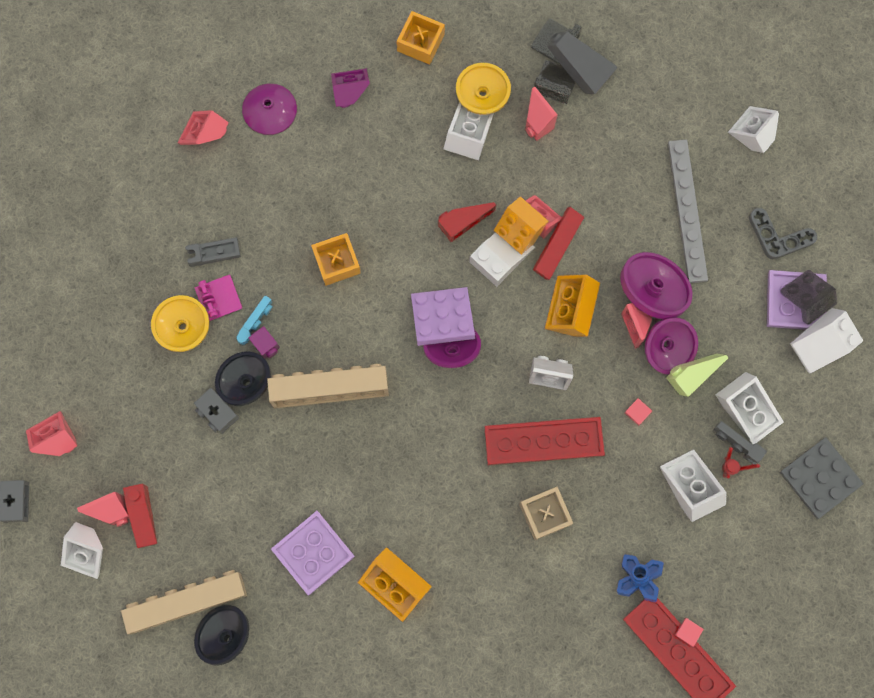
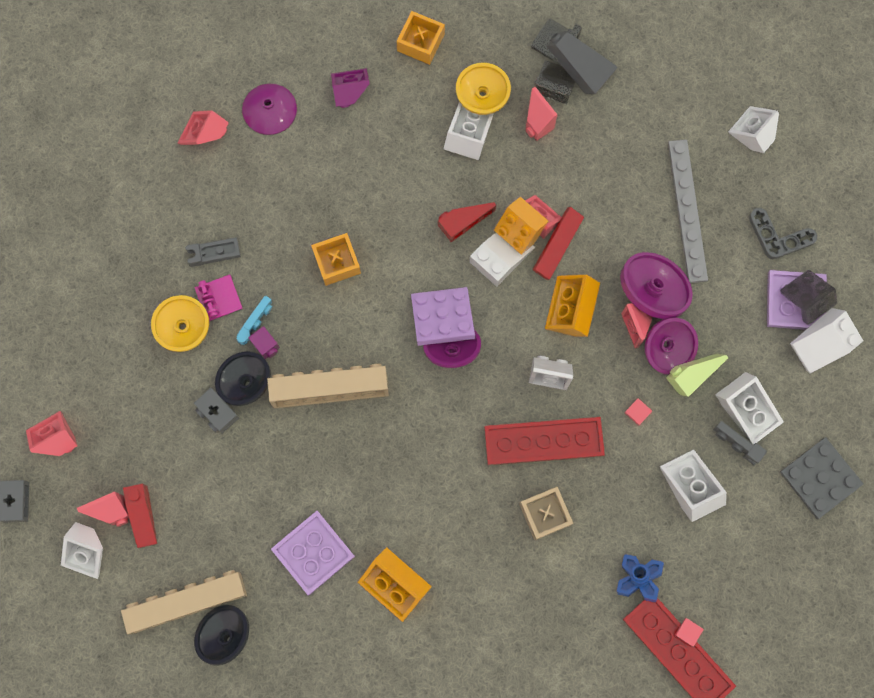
(732, 467): red plant -> none

